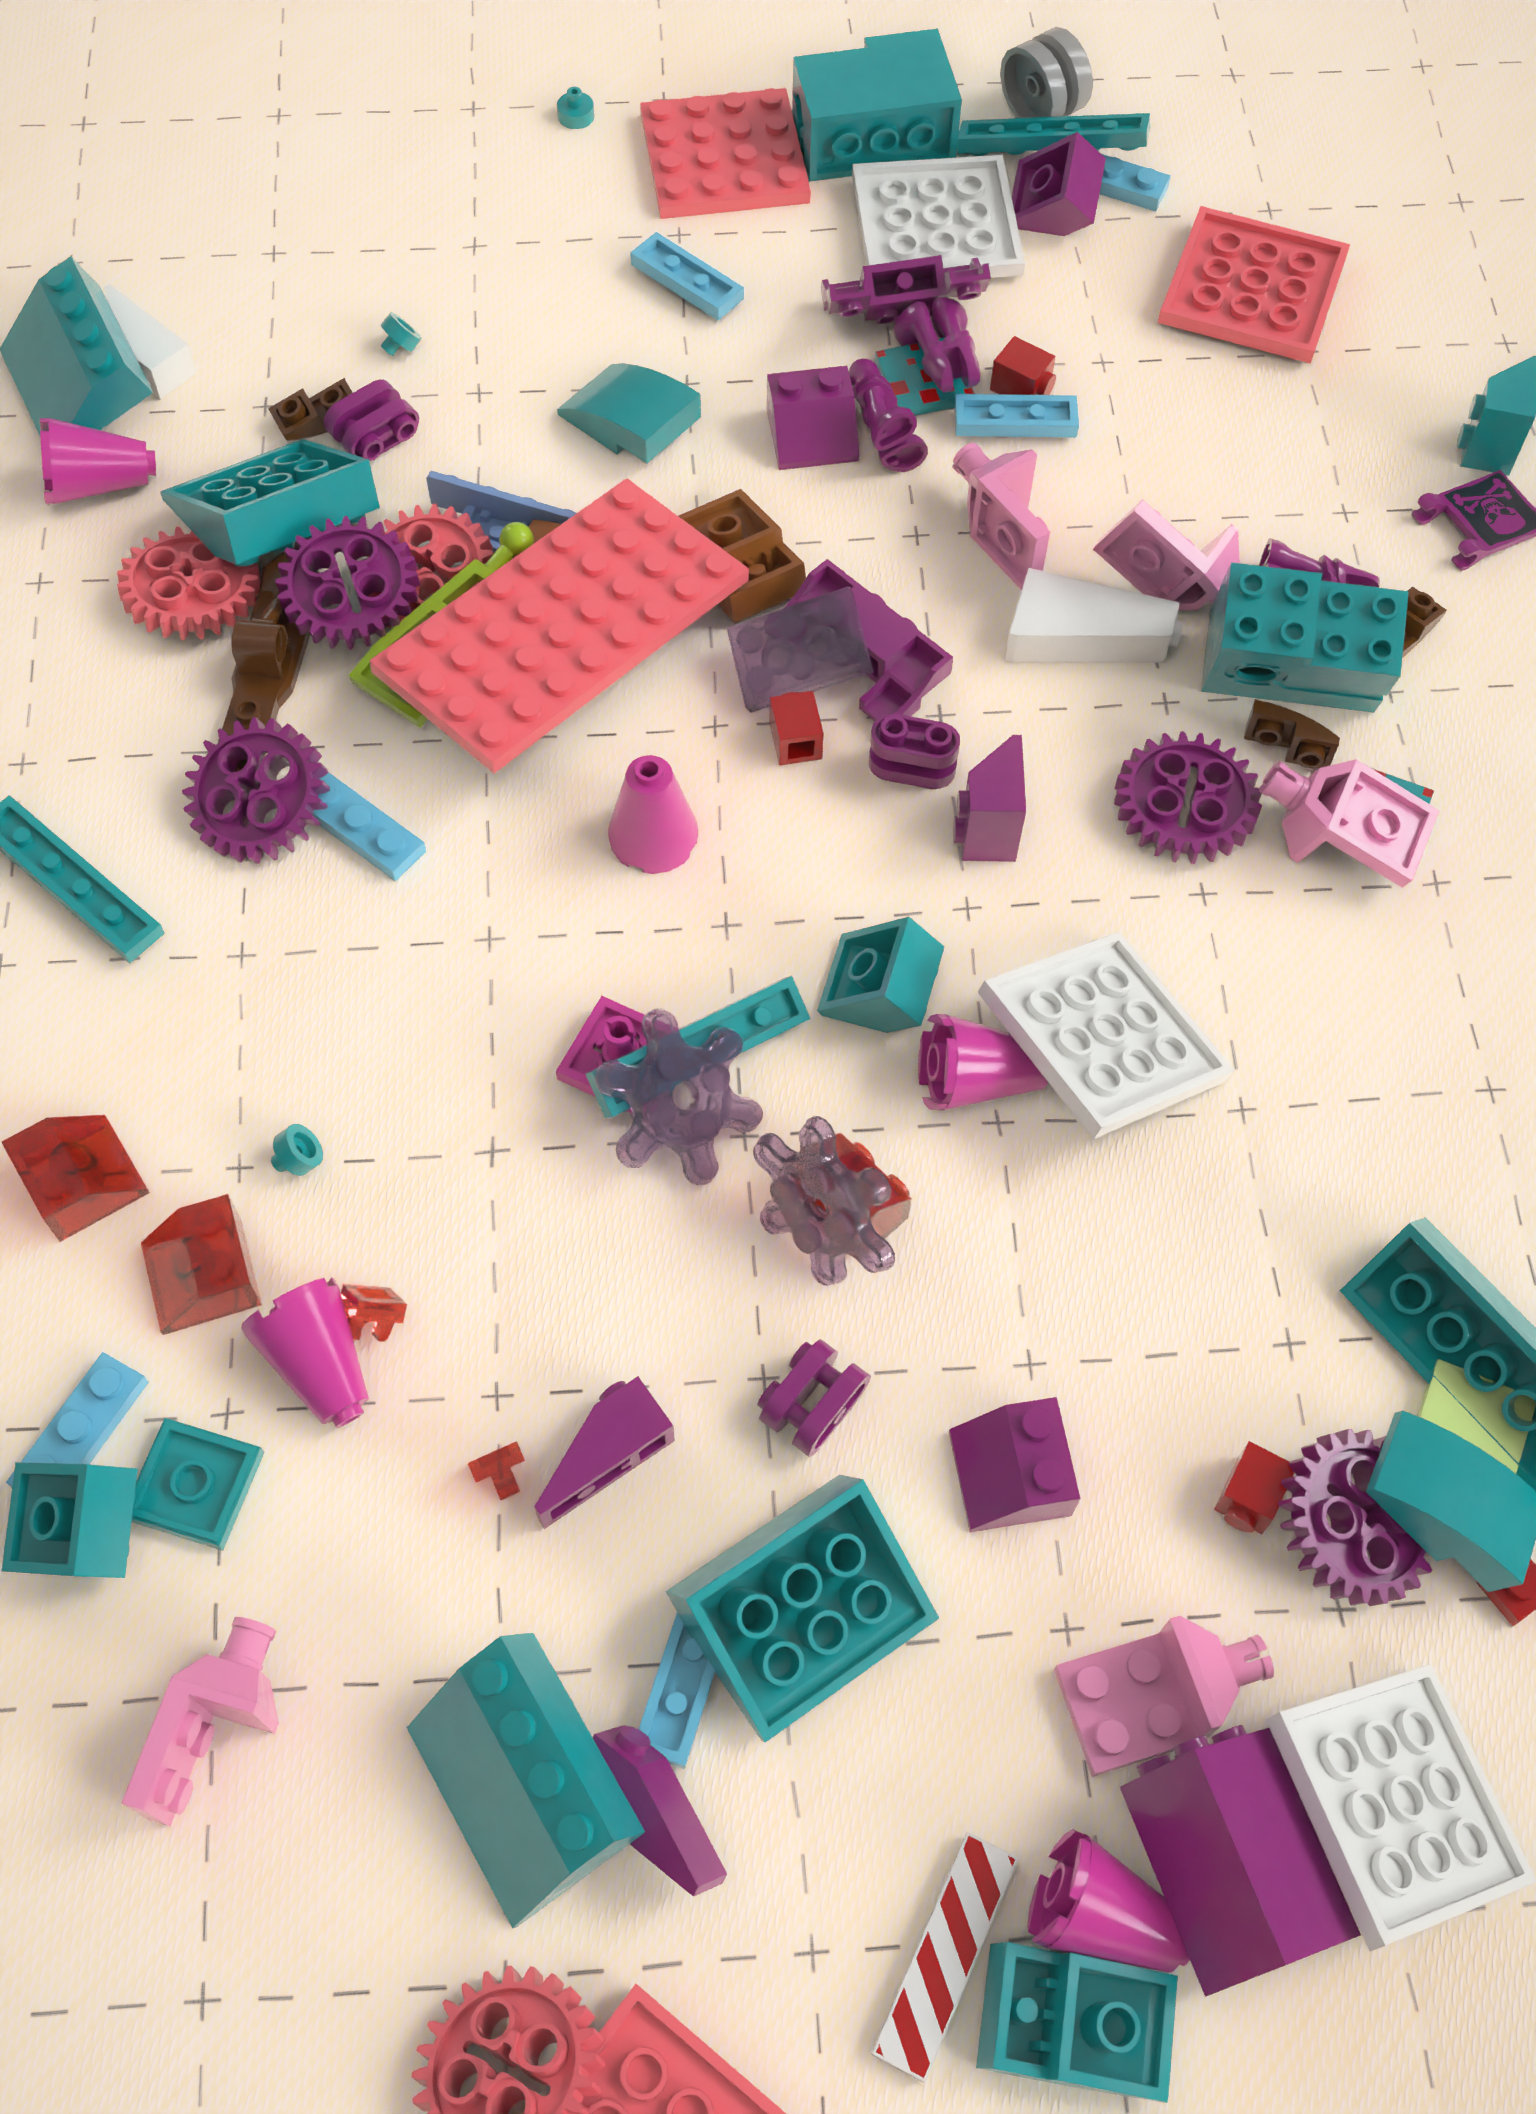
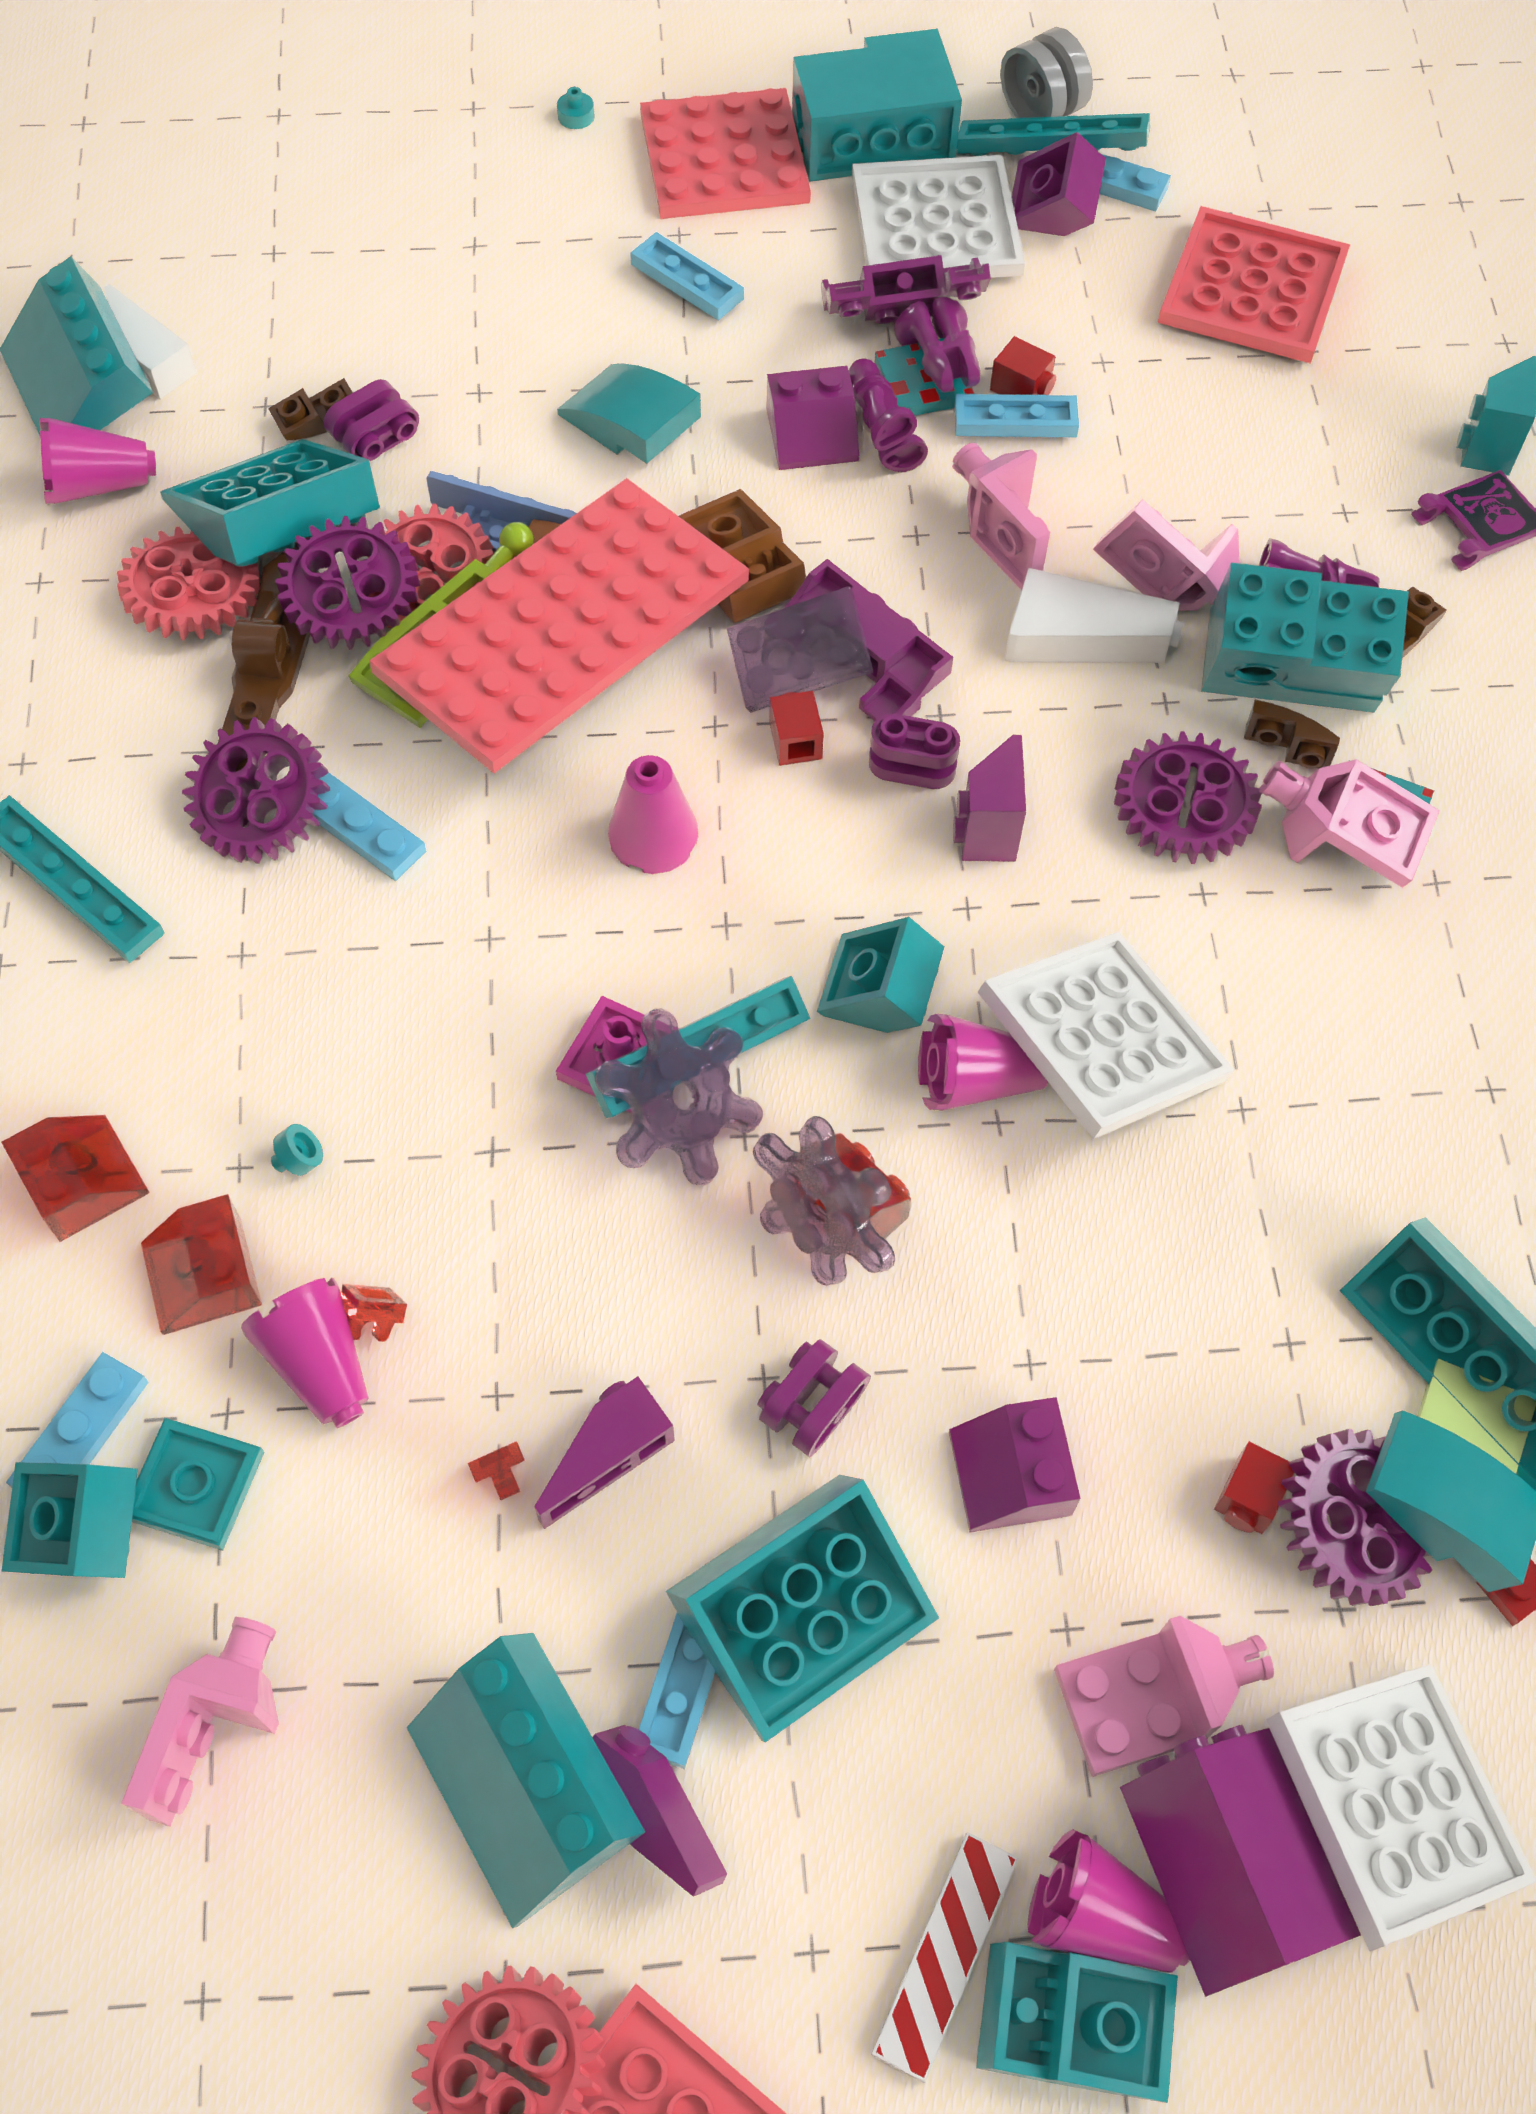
(399, 334): teal tile -> none

